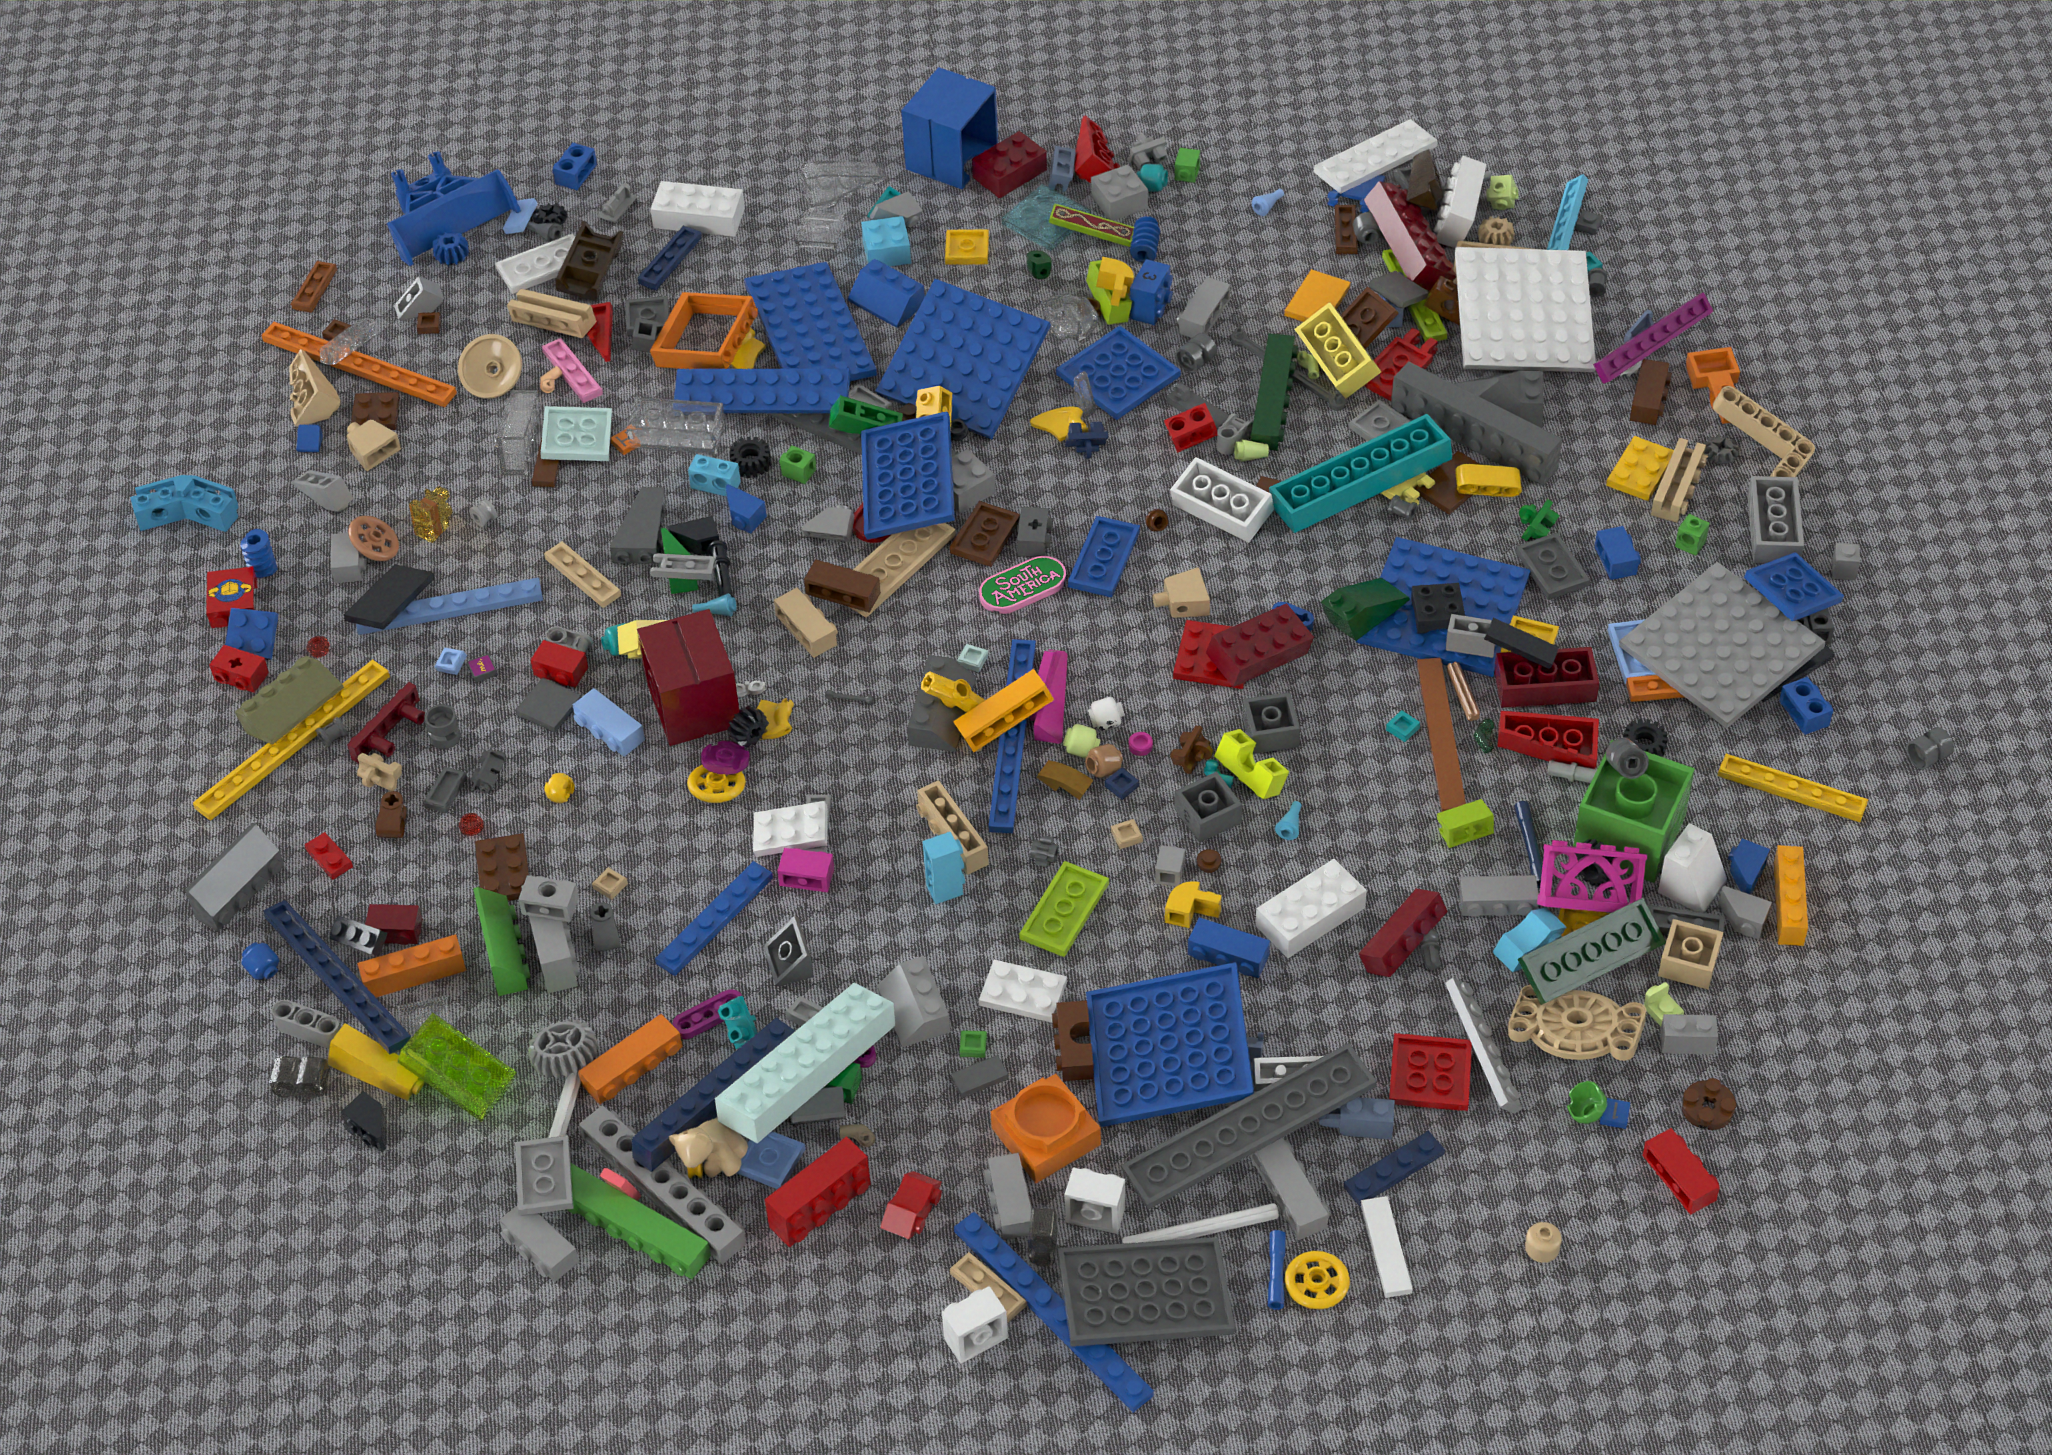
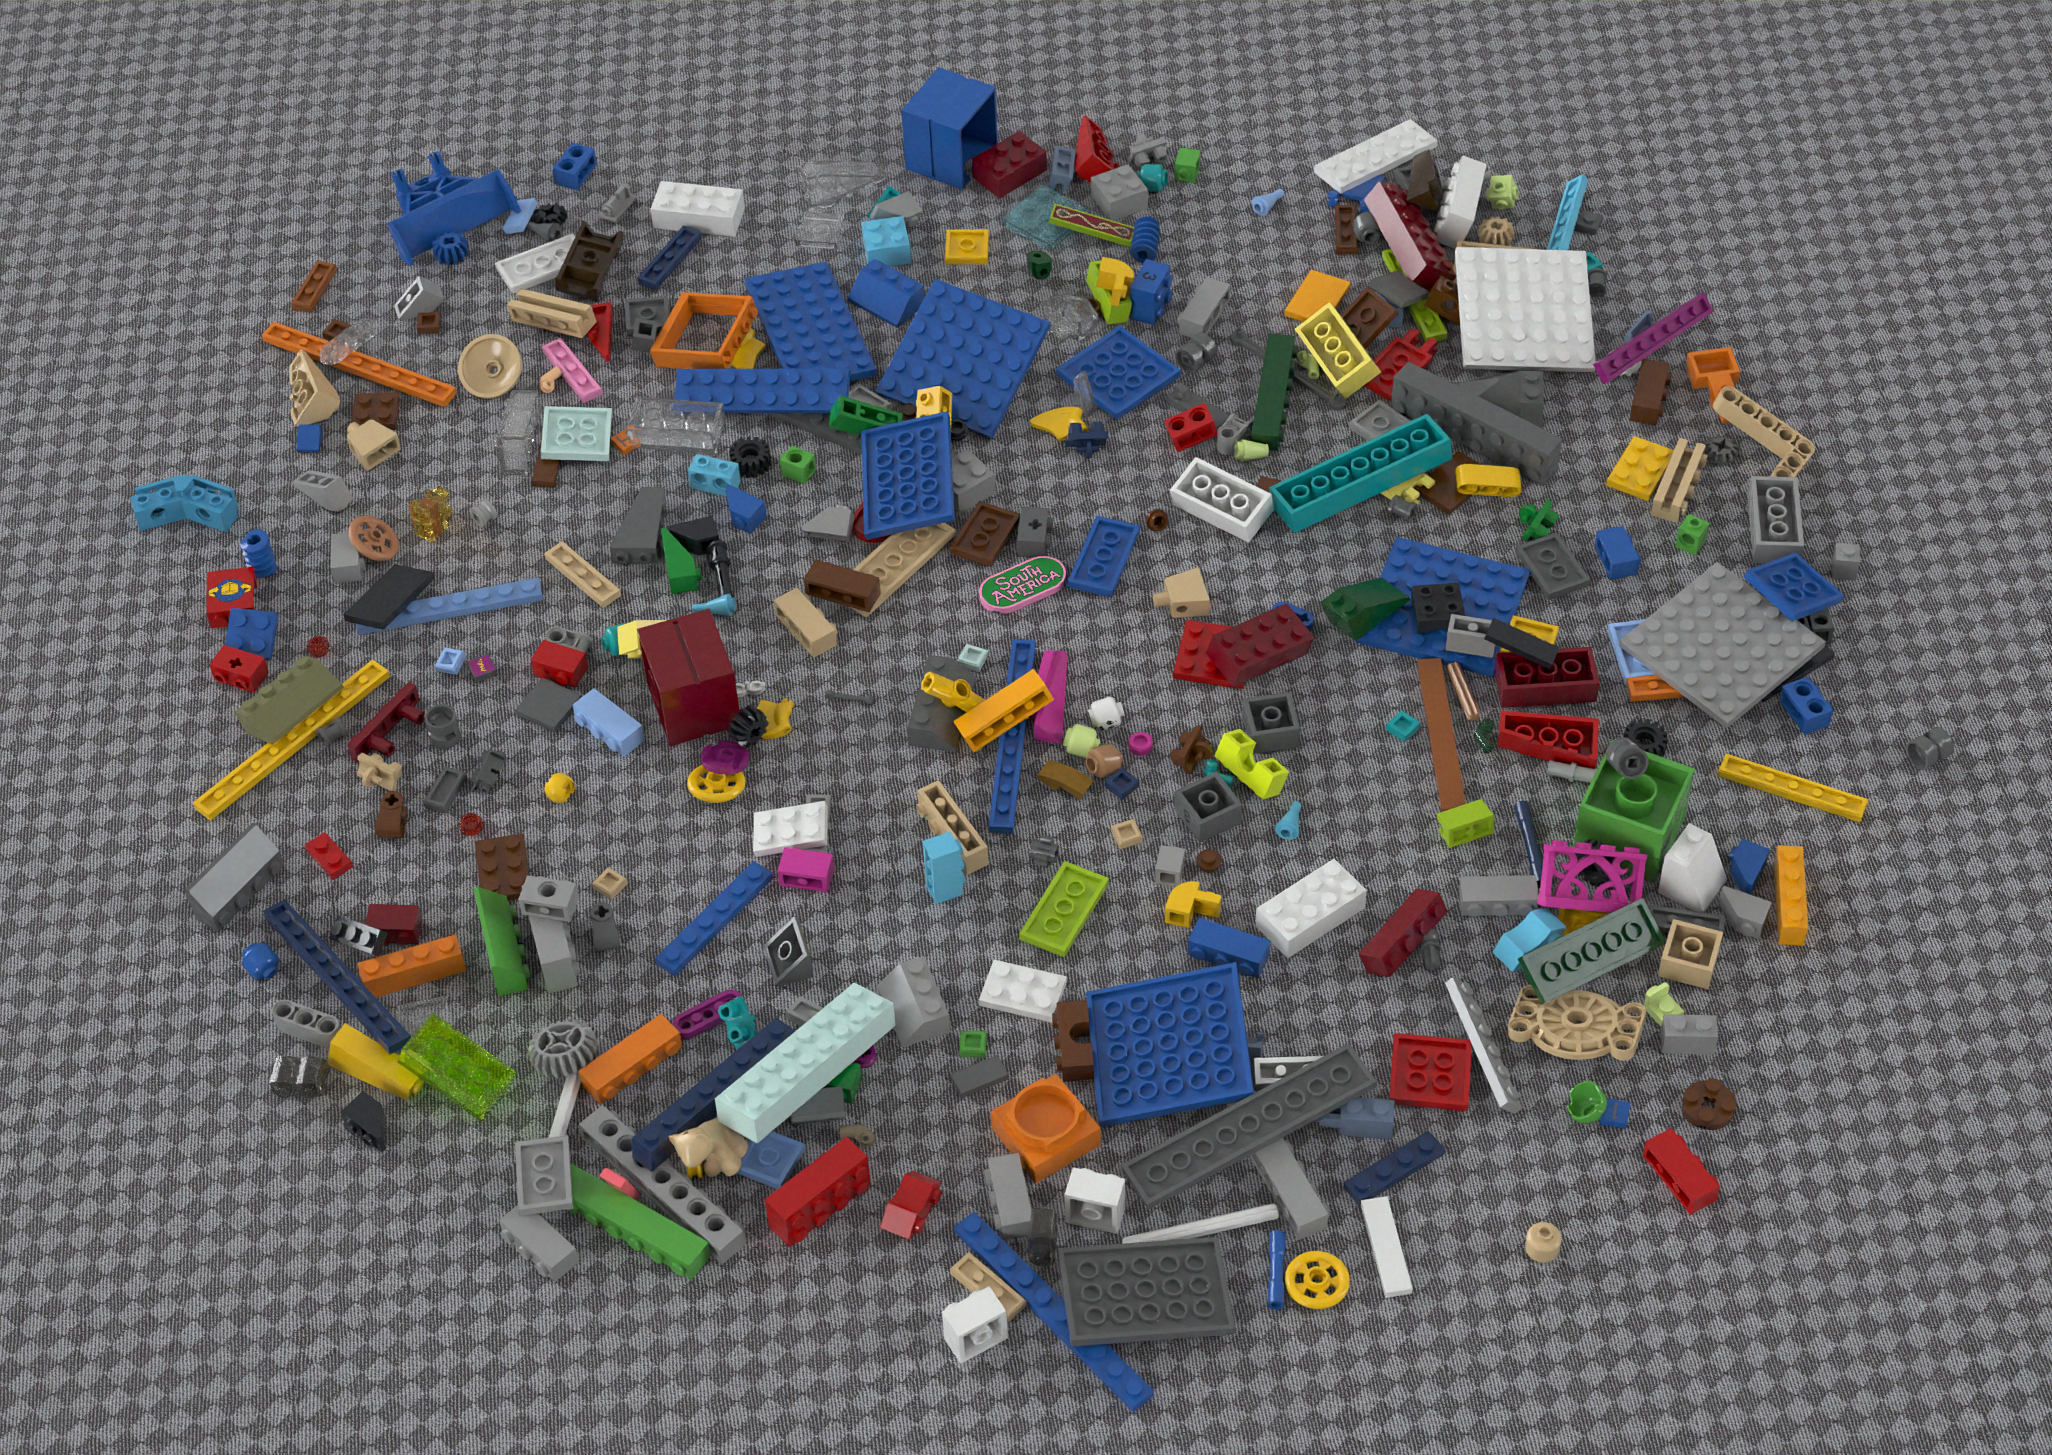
(684, 566): light grey hinge -> none

